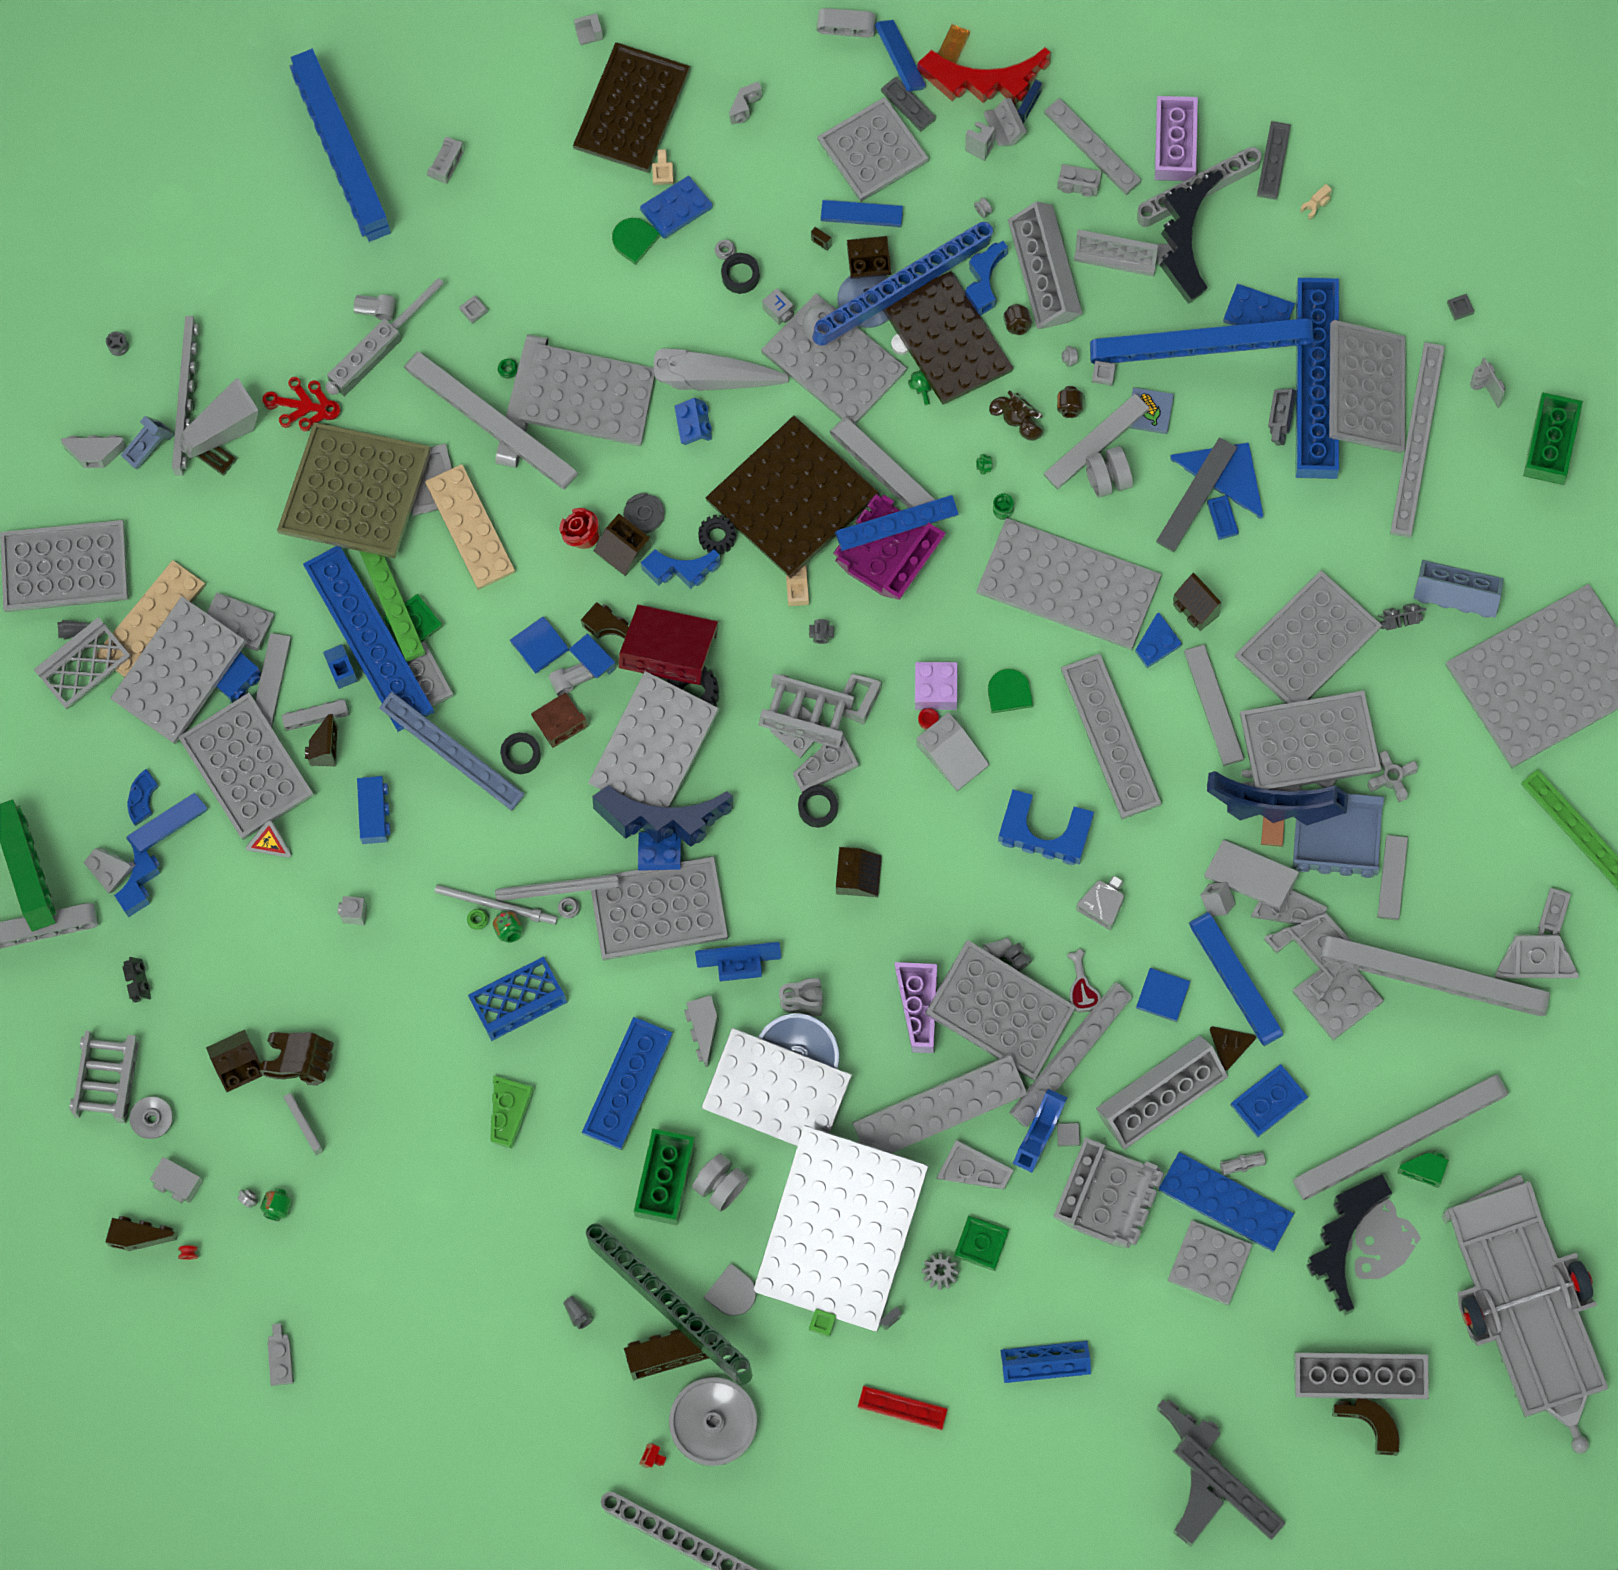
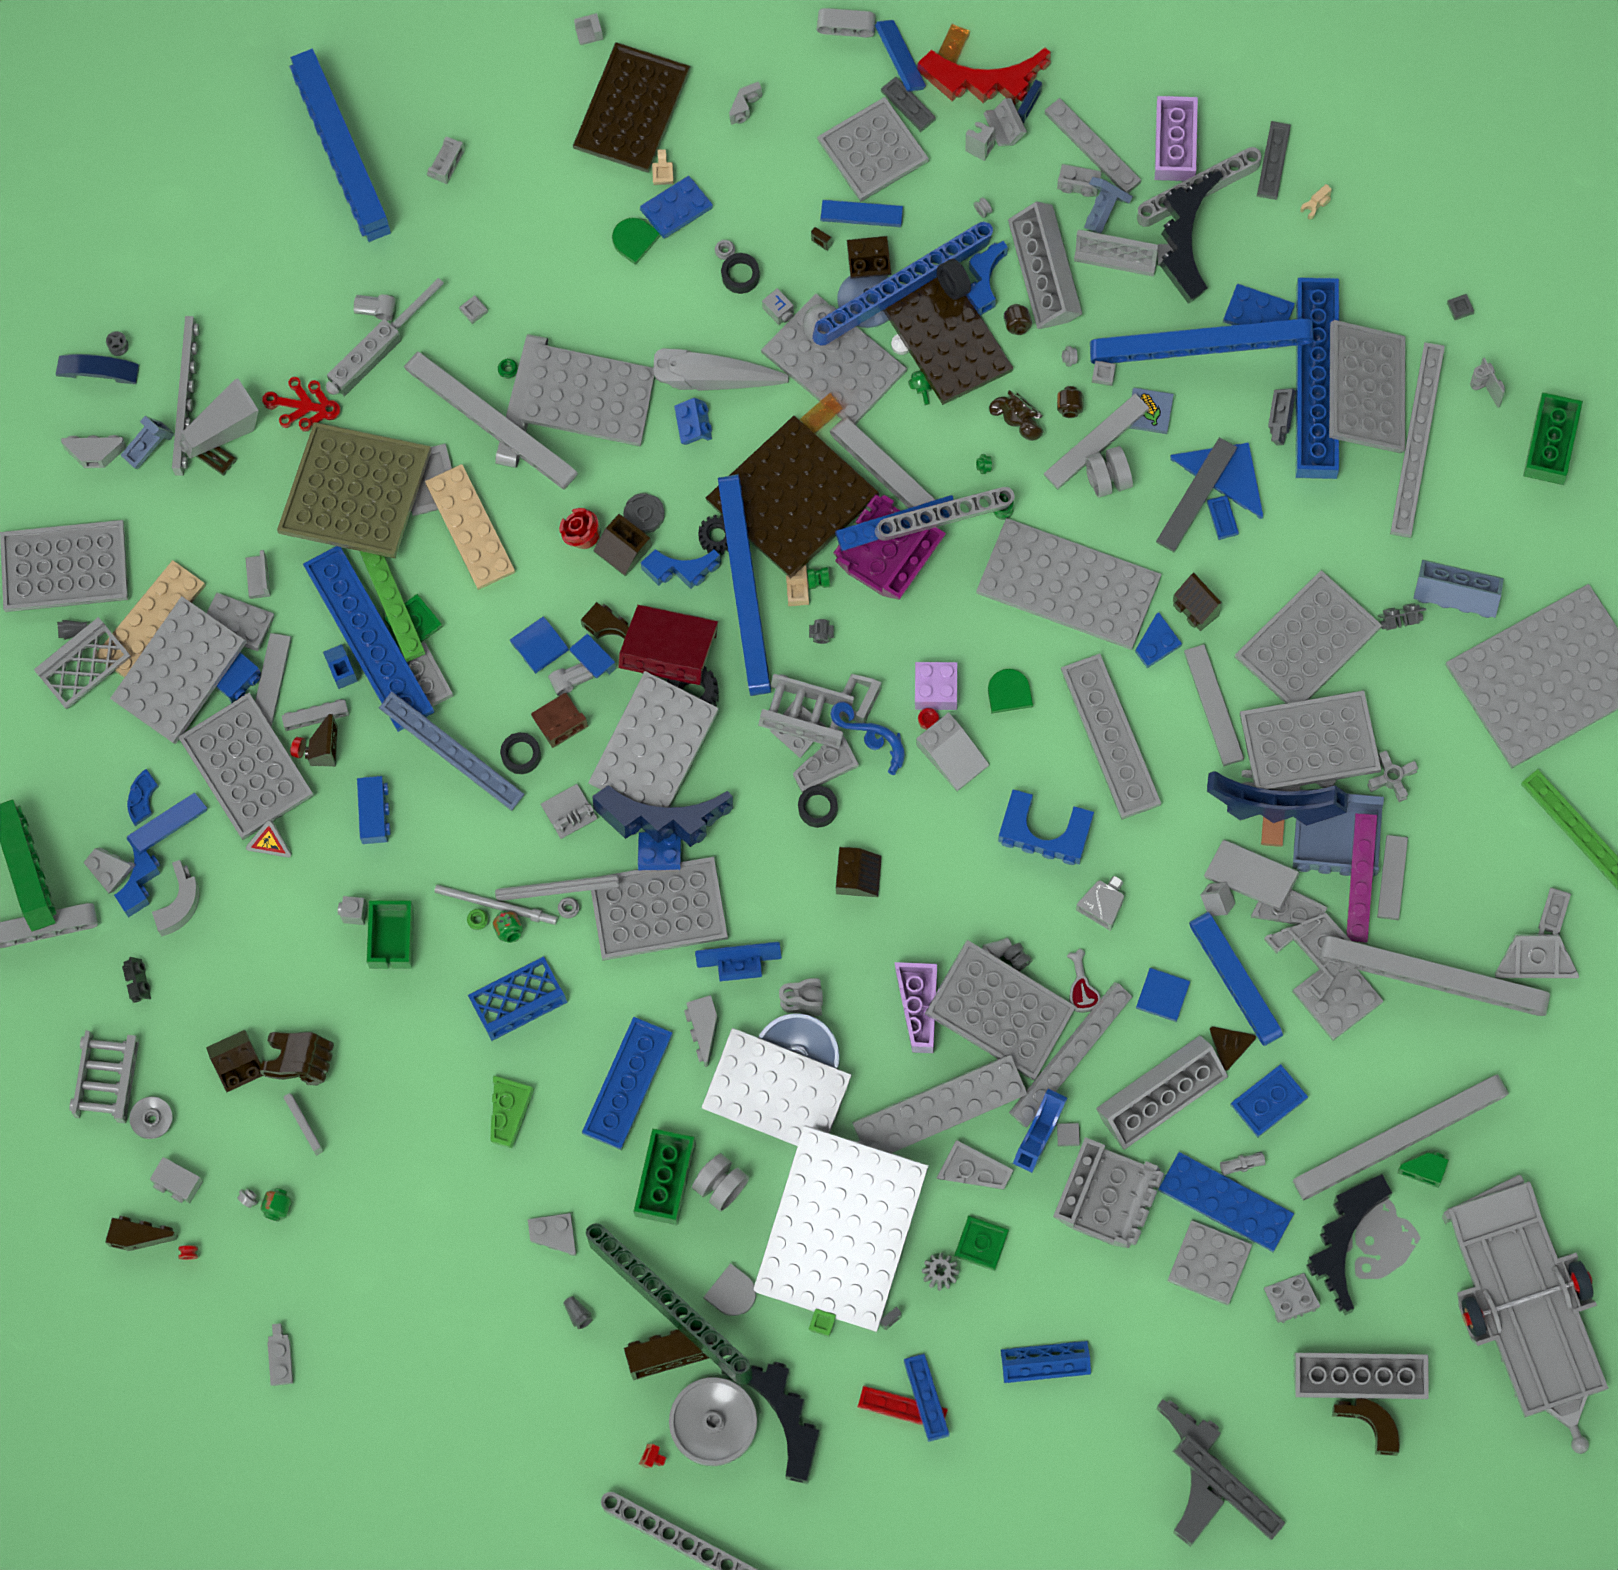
(97, 366): none -> dark blue slope
(184, 906): none -> light grey arch
(258, 576): none -> light grey panel
(298, 747): none -> red tile
(390, 934): none -> green piece
(553, 1232): none -> light grey wing
(569, 811): none -> light grey hinge
(744, 585): none -> blue beam
(789, 1409): none -> black arch
(813, 578): none -> green wheel
(822, 413): none -> clear orange plate
(873, 743): none -> blue plant
(926, 1397): none -> blue tile
(937, 520): none -> light grey beam
(953, 279): none -> black tyre
(1104, 203): none -> sand blue bracket
(1291, 1298): none -> light grey hinge
(1361, 877): none -> magenta plate

